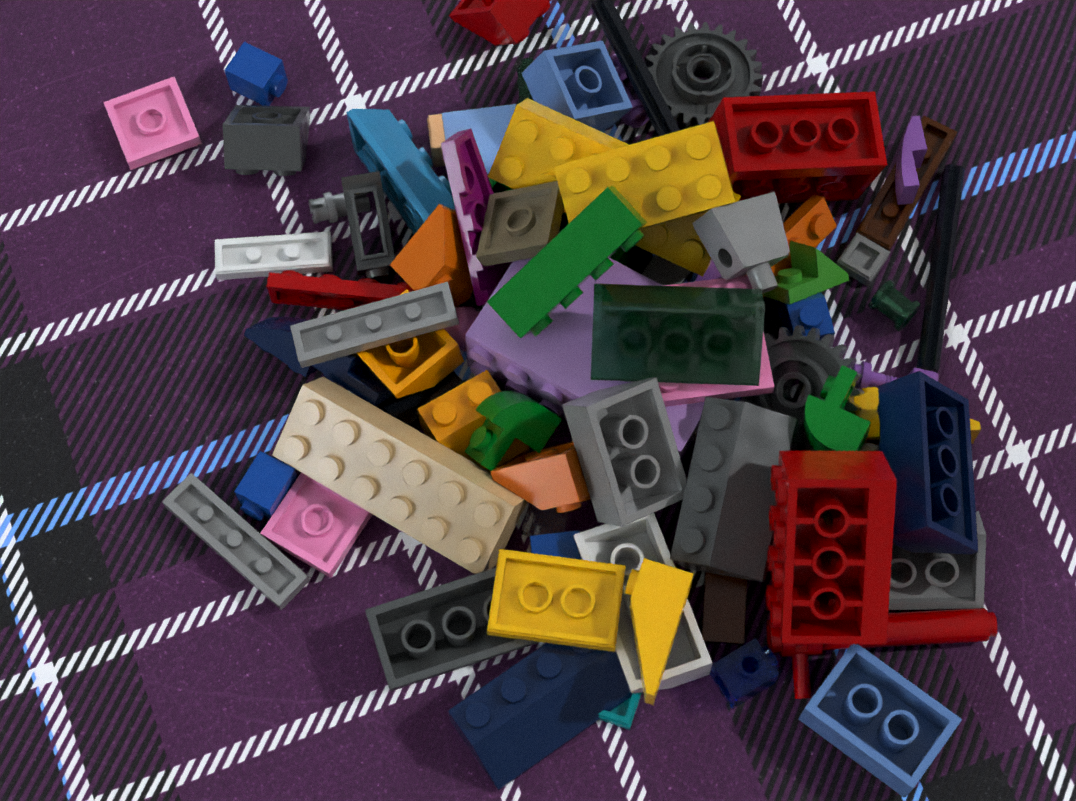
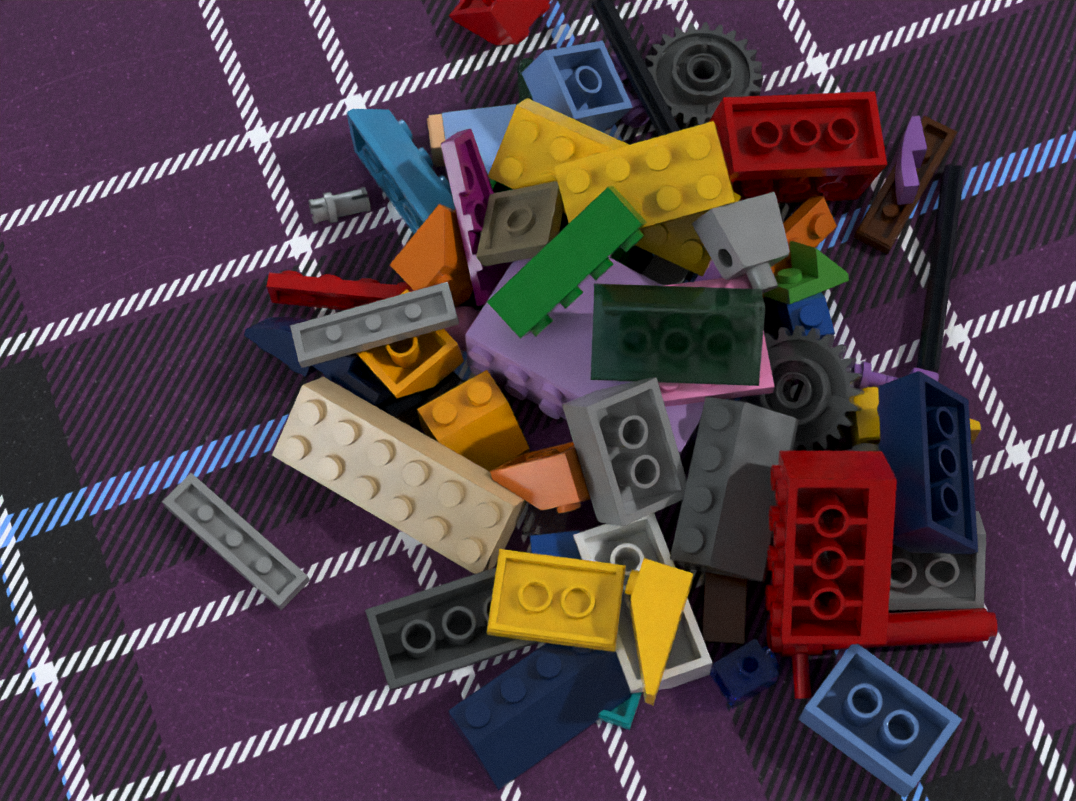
(152, 123): bright pink plate -> none
(256, 74): blue brick -> none
(264, 486): blue brick -> none
(266, 139): dark grey slope -> none
(275, 253): white tile -> none
(315, 525): bright pink plate -> none
(373, 265): dark grey window -> none
(510, 417): green brick -> none
(826, 421): green brick -> none
(863, 259): light grey tile -> none
(894, 305): clear green bush -> none

